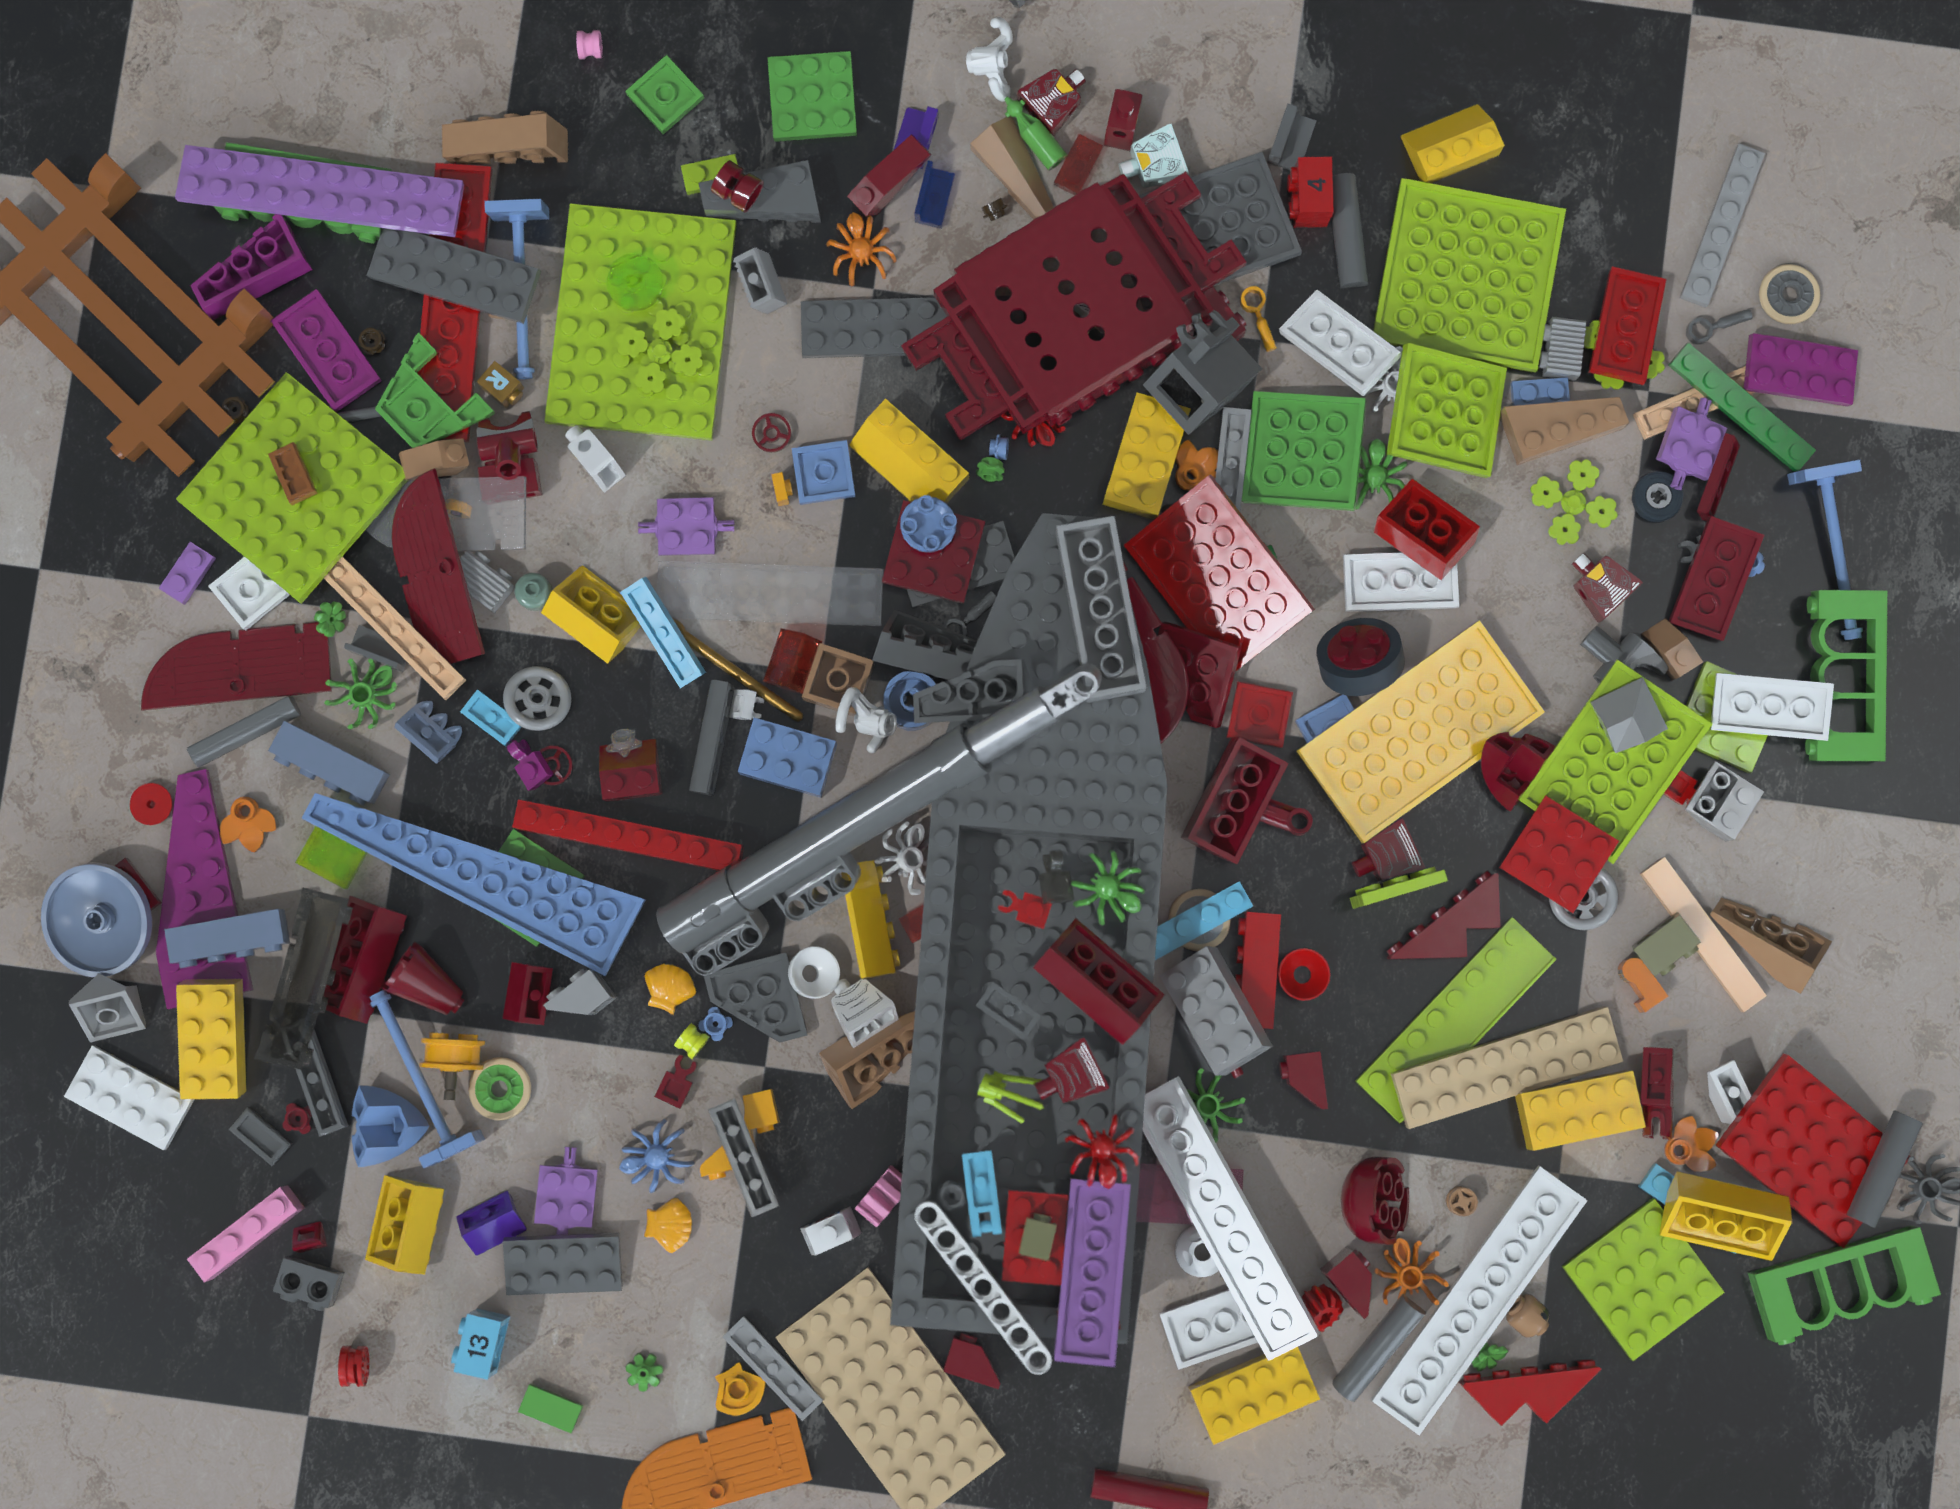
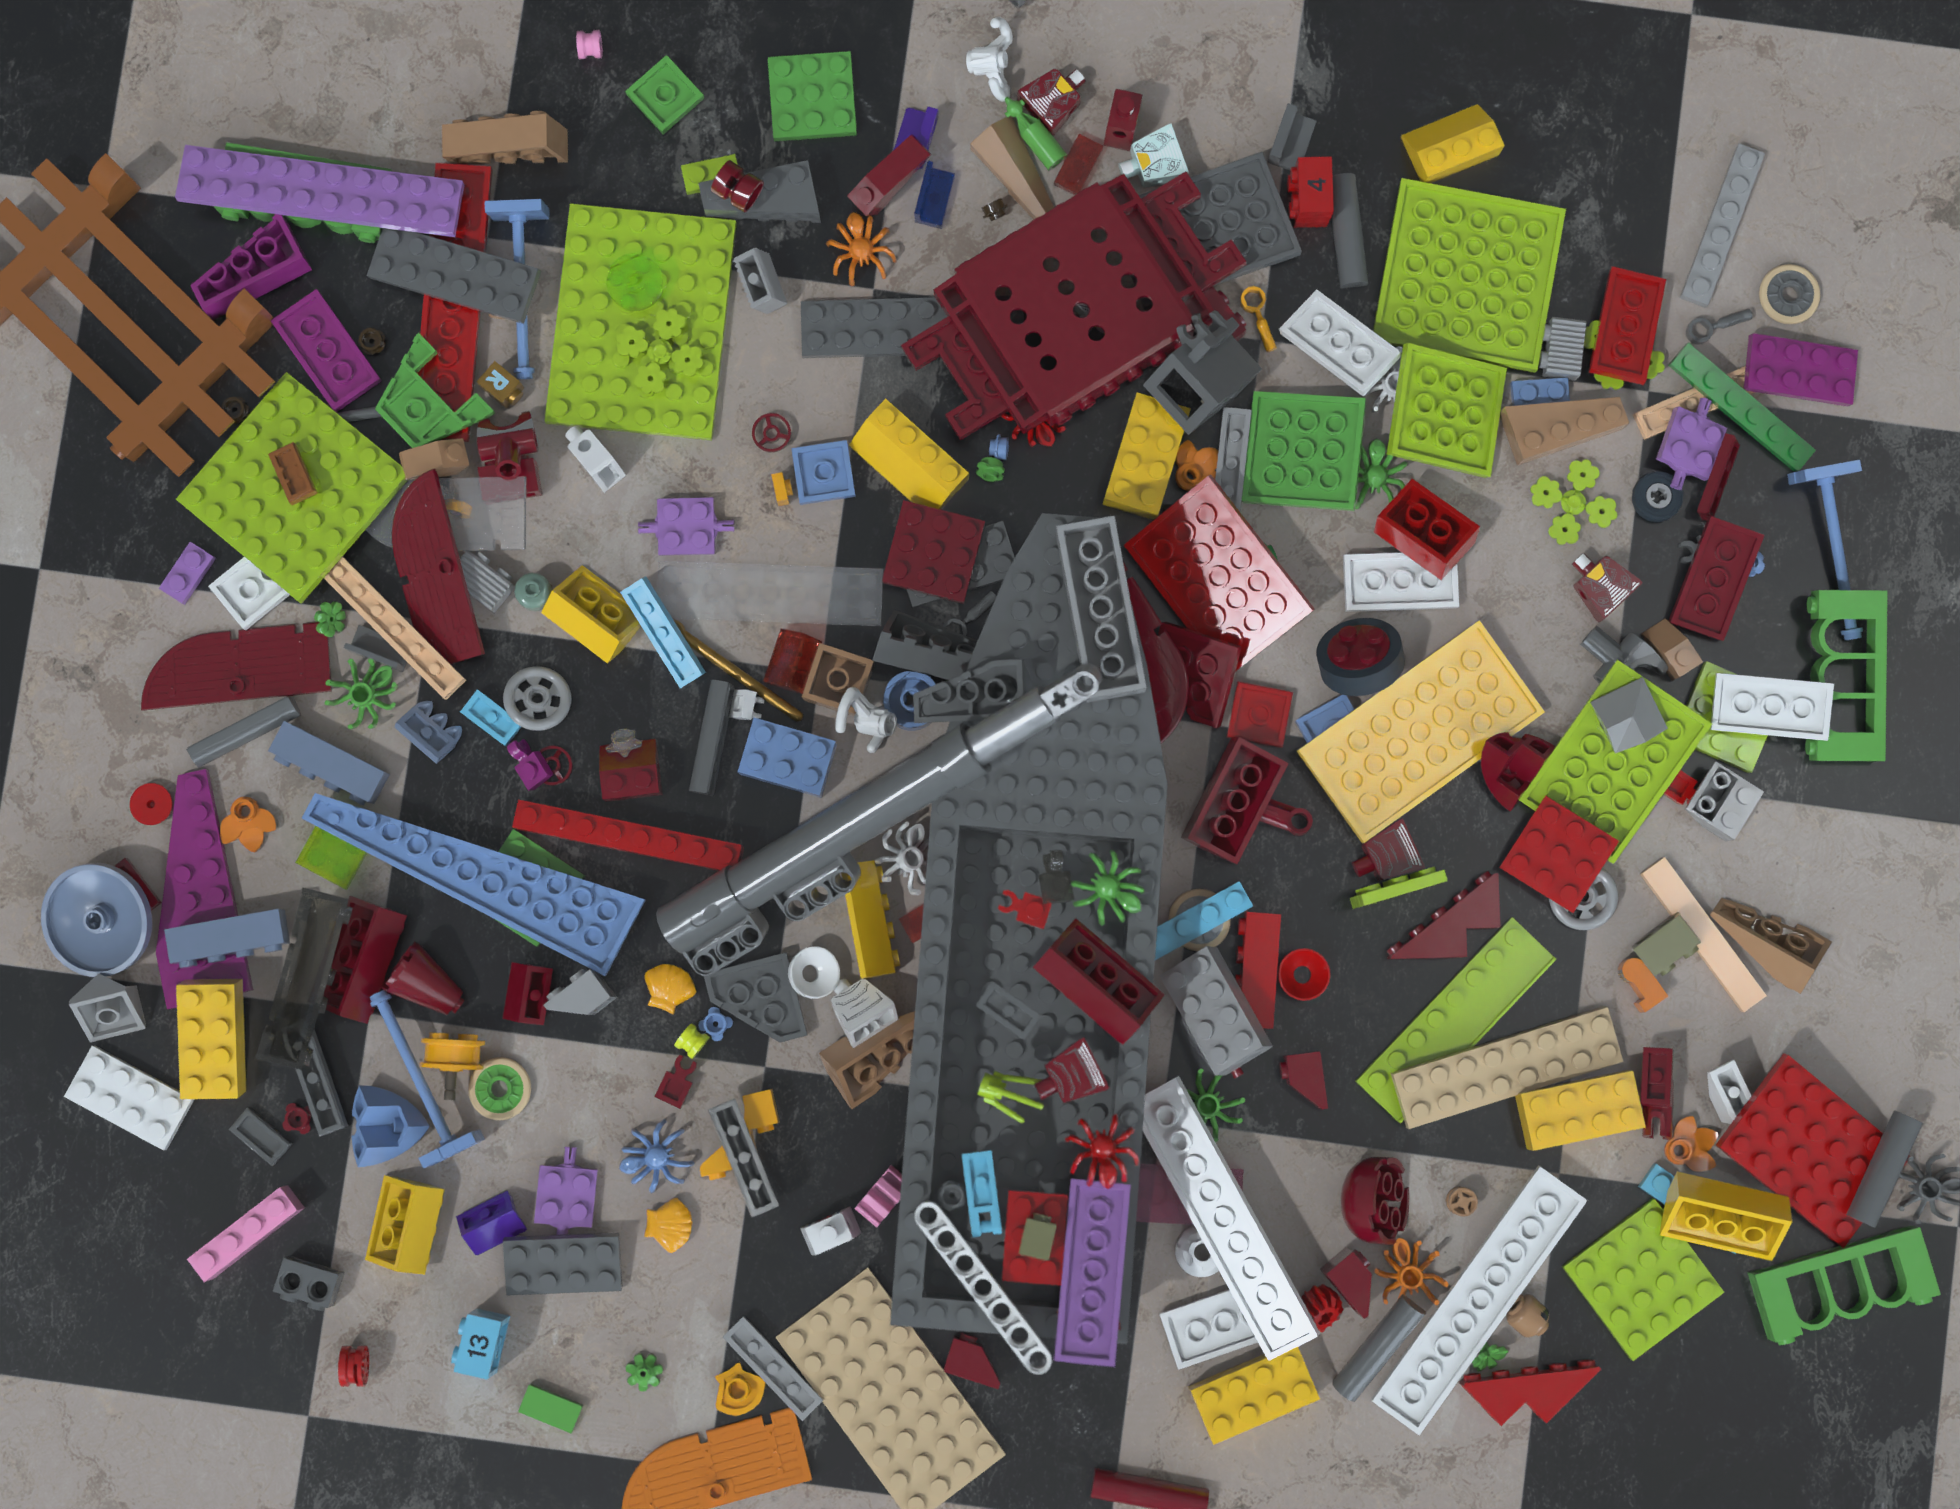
(308, 1237): dark red slope -> none
(928, 524): medium blue dish -> none

